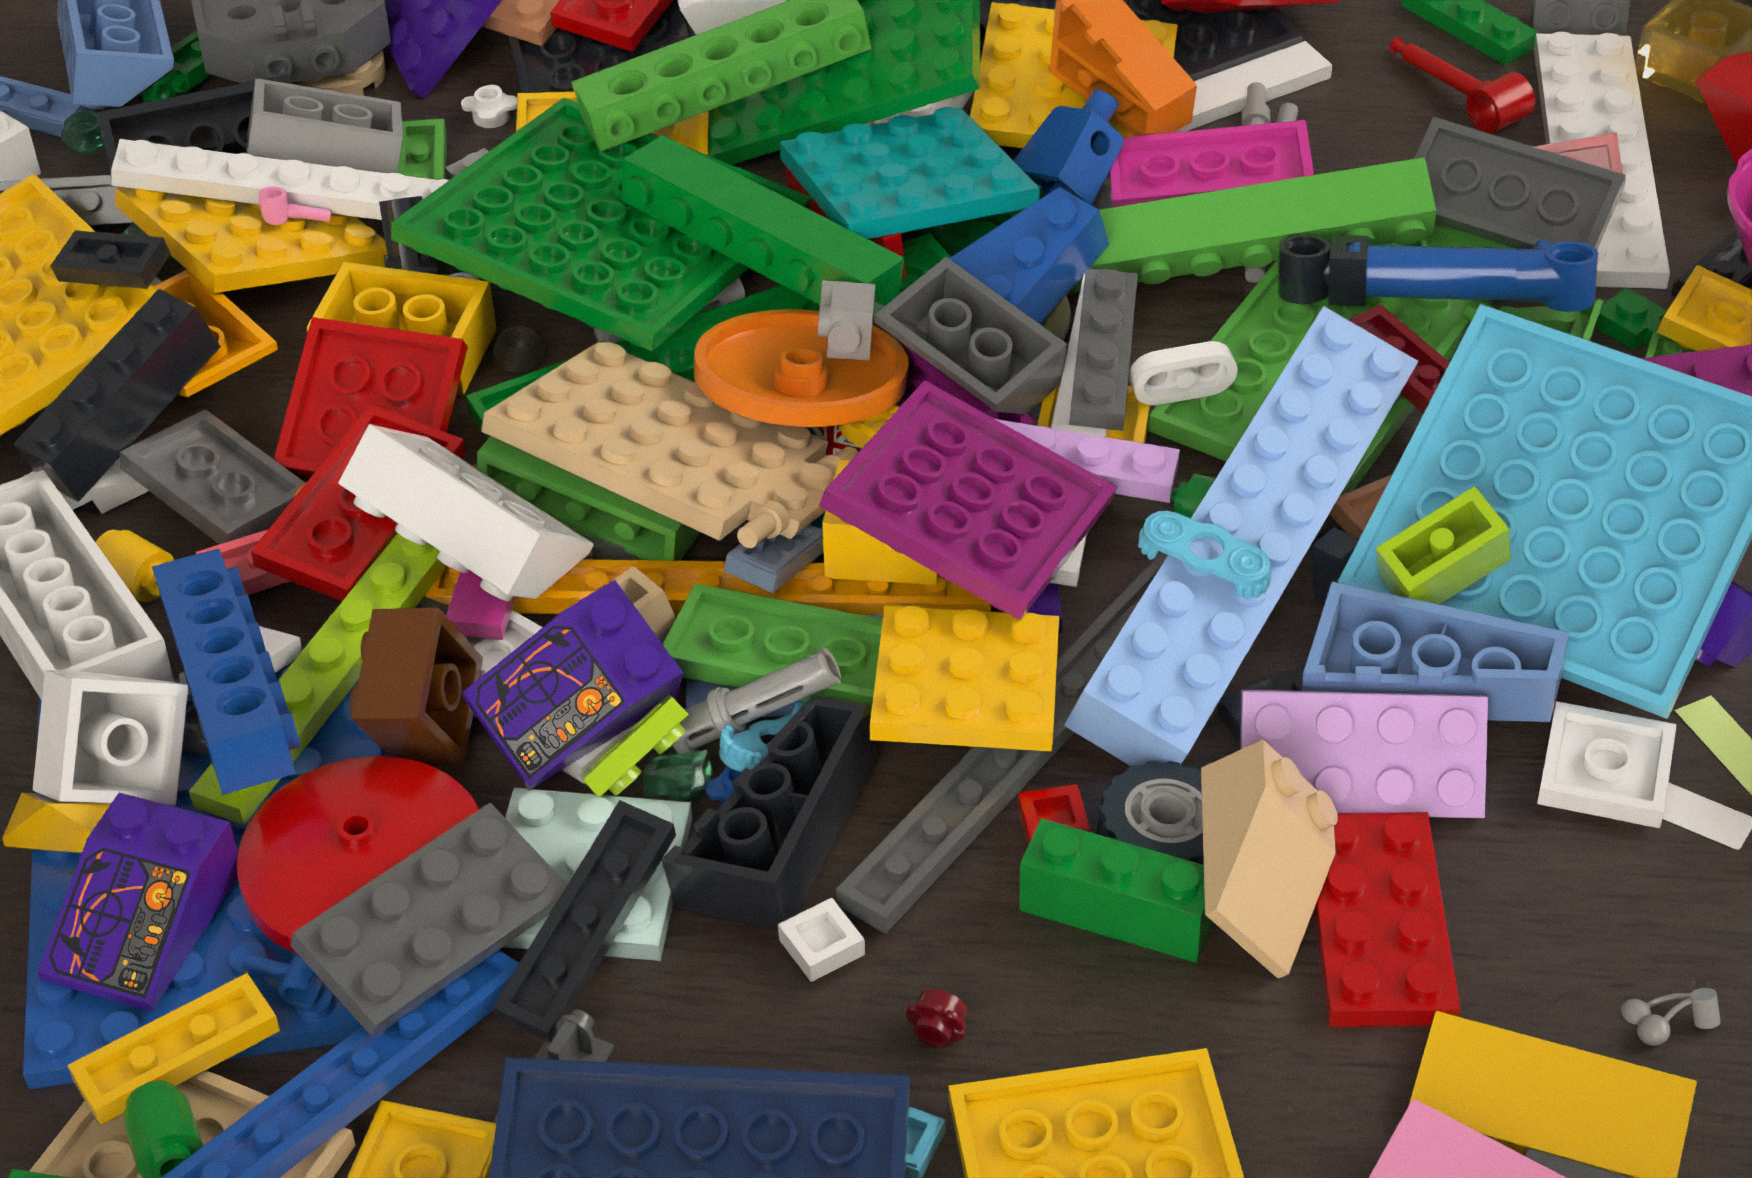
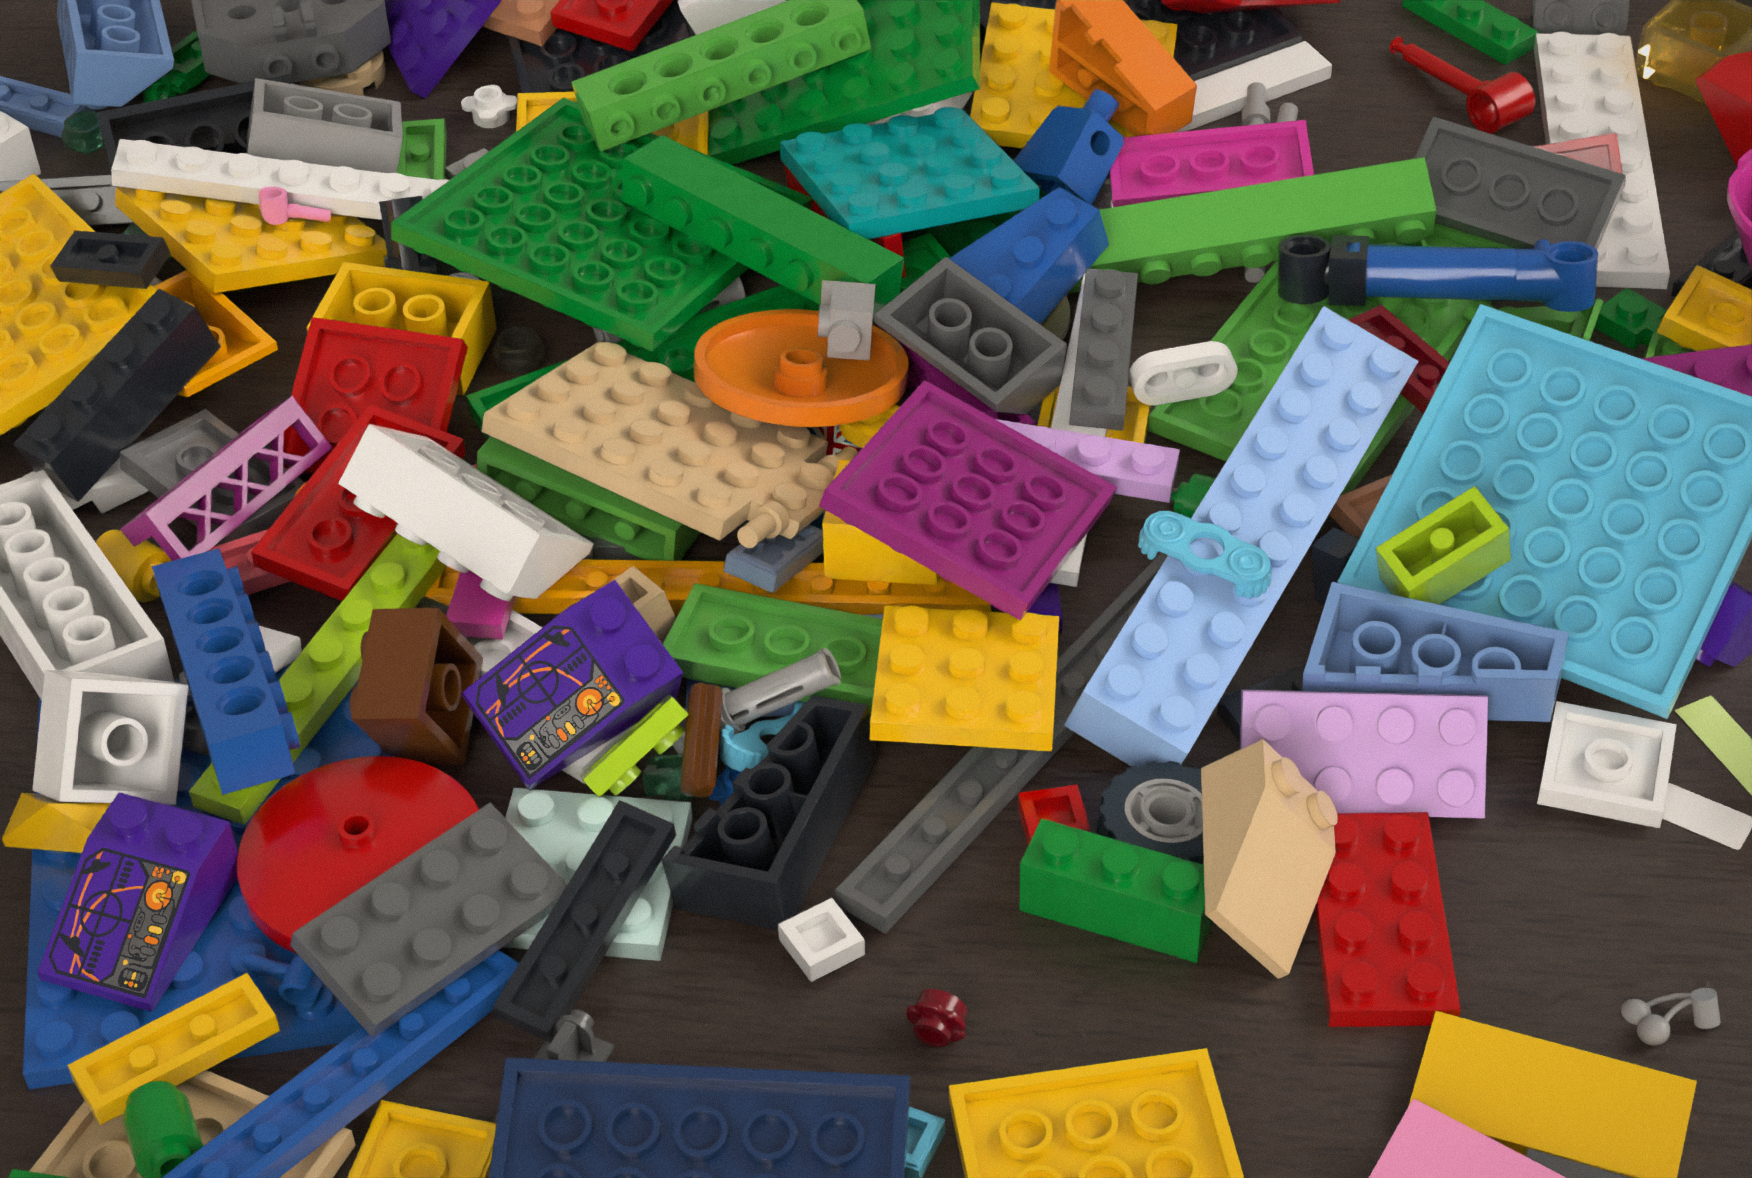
(213, 473): none -> fence
(701, 740): none -> reddish brown axle

